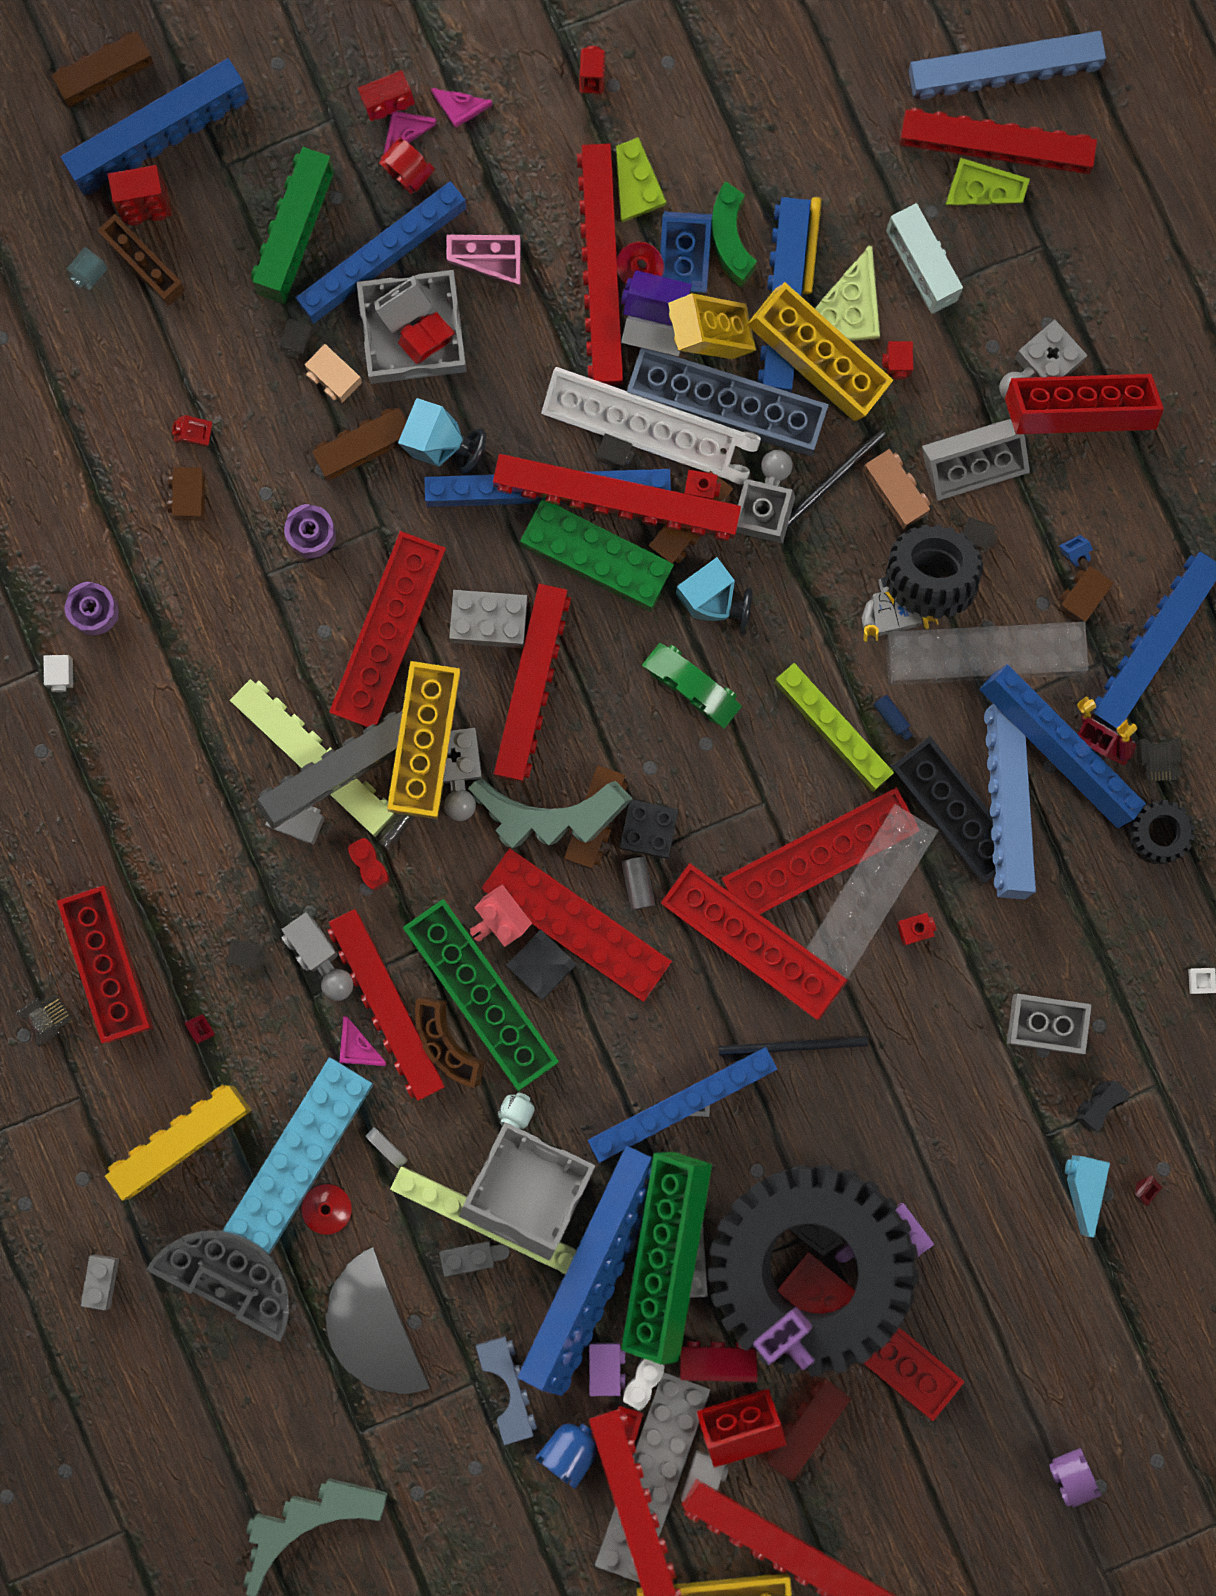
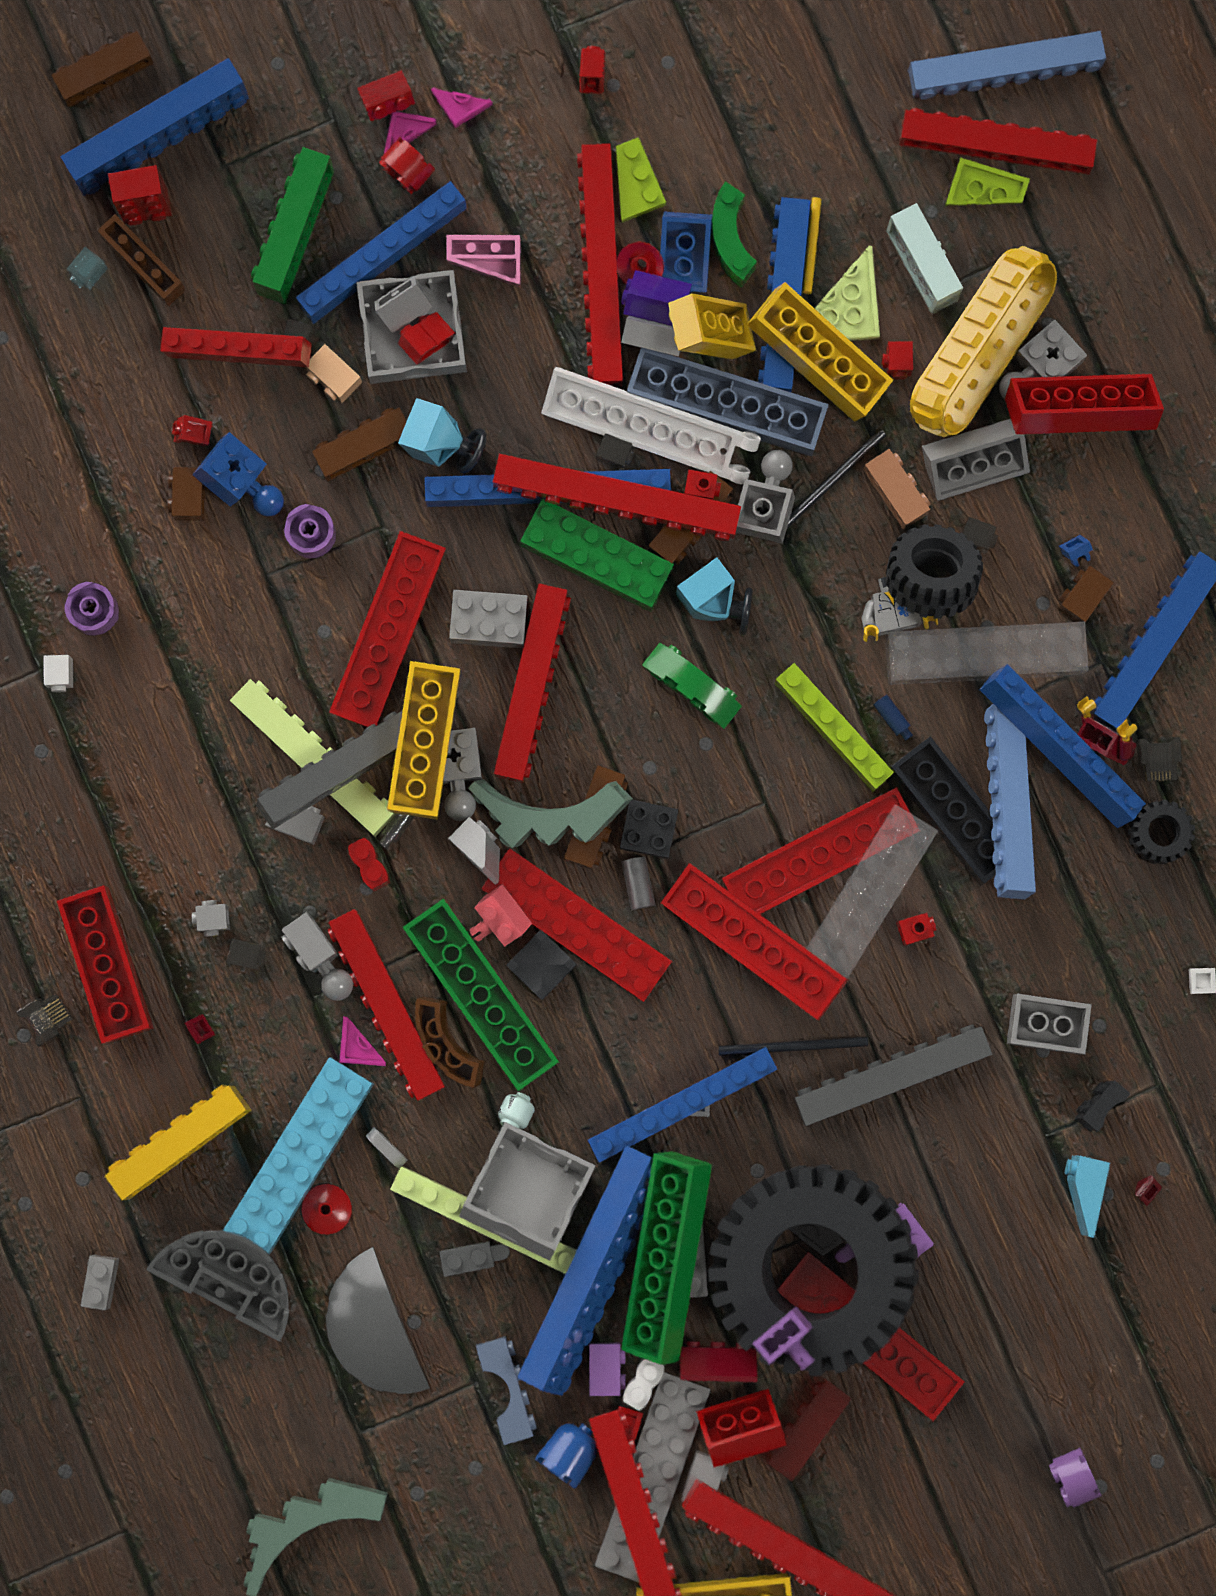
(211, 918): none -> light grey brick
(236, 347): none -> red brick
(245, 468): none -> blue brick
(478, 846): none -> light grey slope
(893, 1075): none -> dark grey brick
(983, 341): none -> yellow piece

